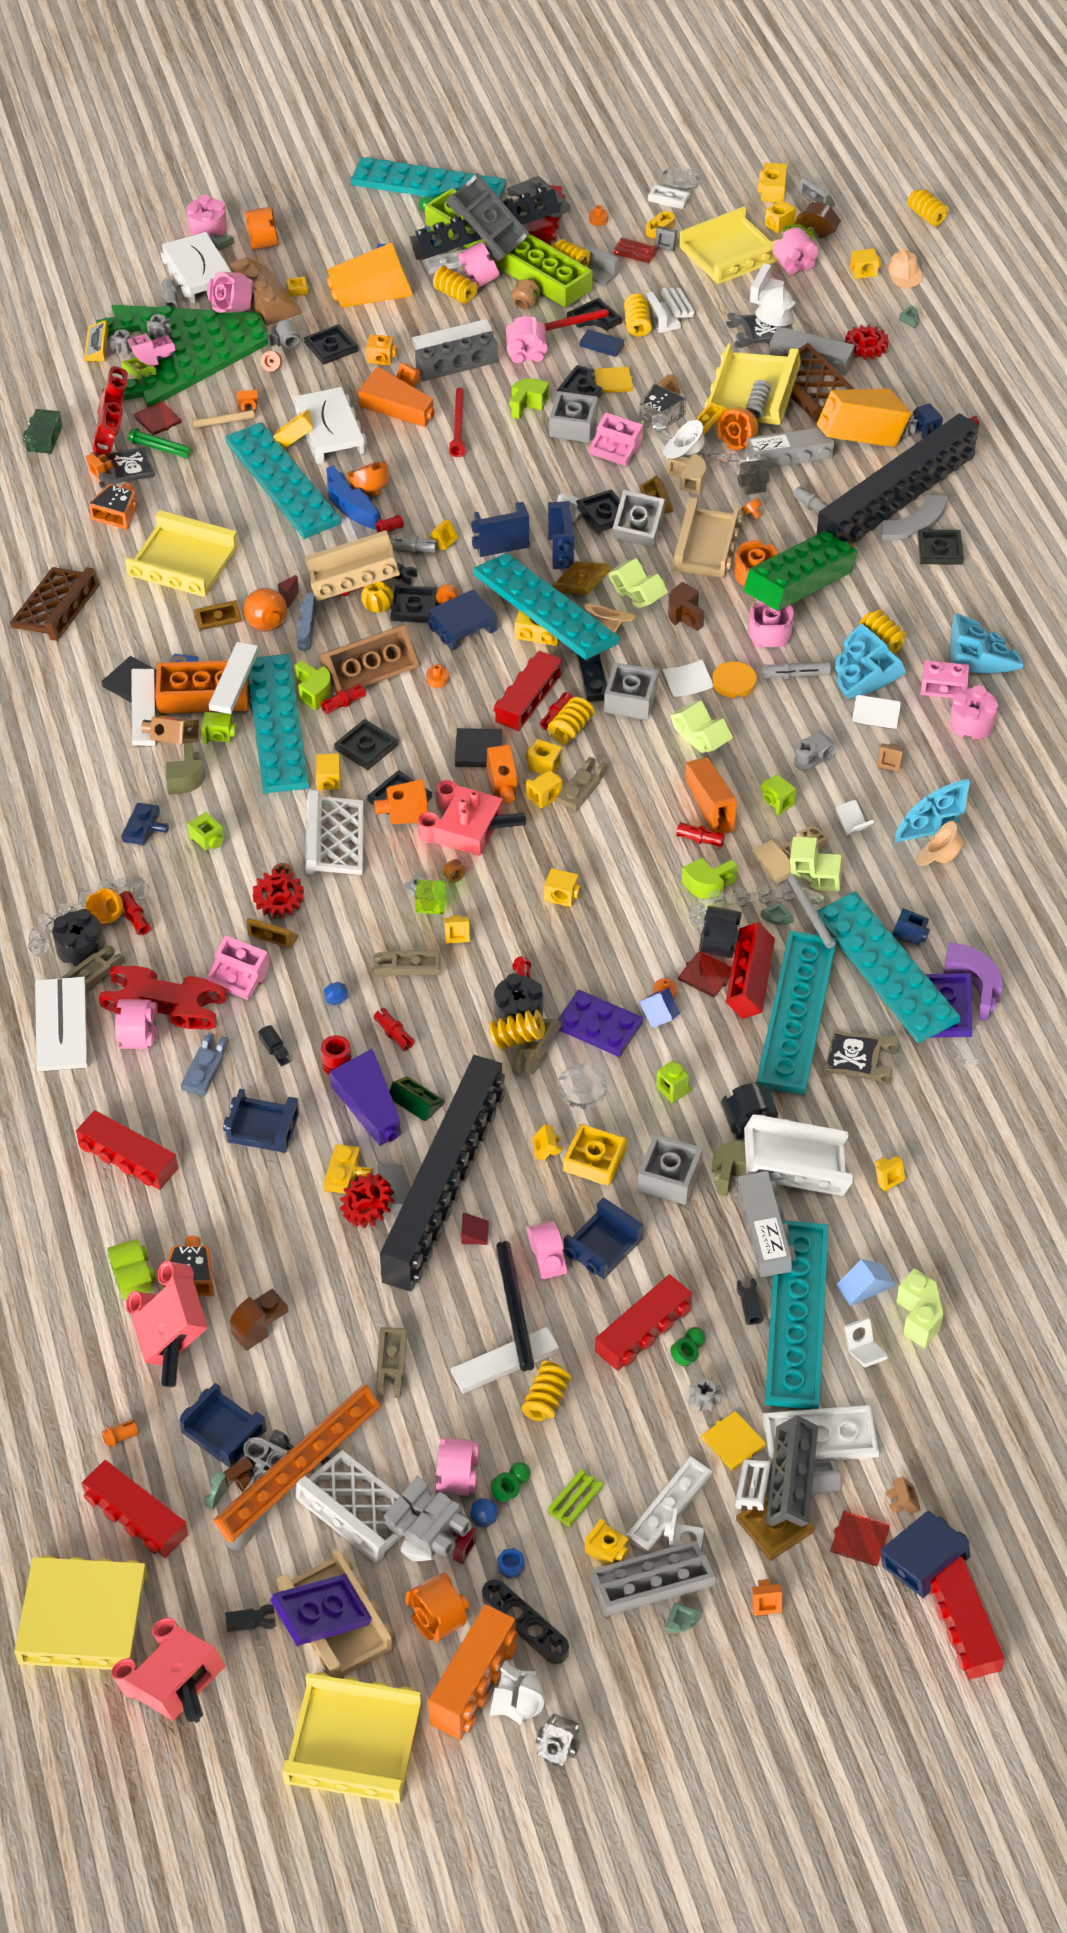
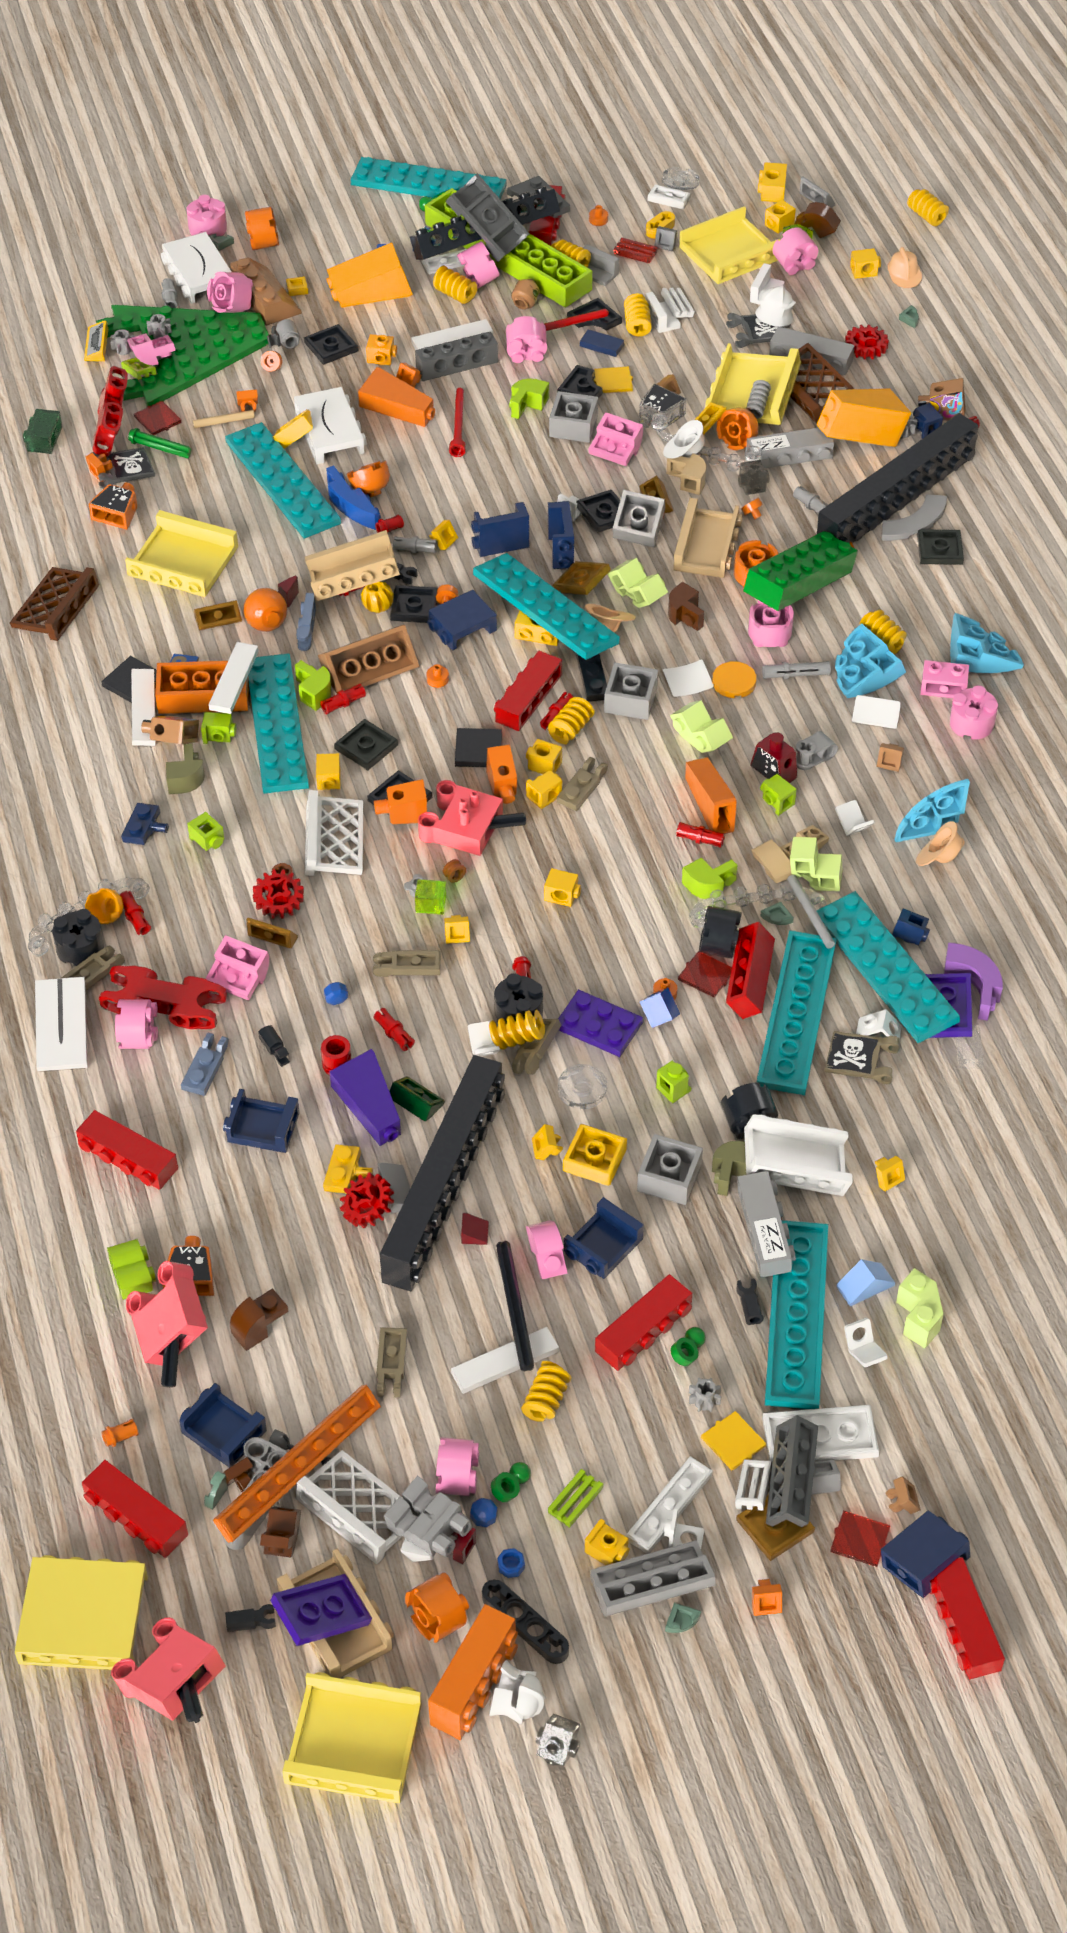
(281, 1531): none -> reddish brown brick
(481, 1039): none -> white bracket
(775, 757): none -> dark red torso
(878, 1022): none -> white bracket
(946, 398): none -> medium nougat torso

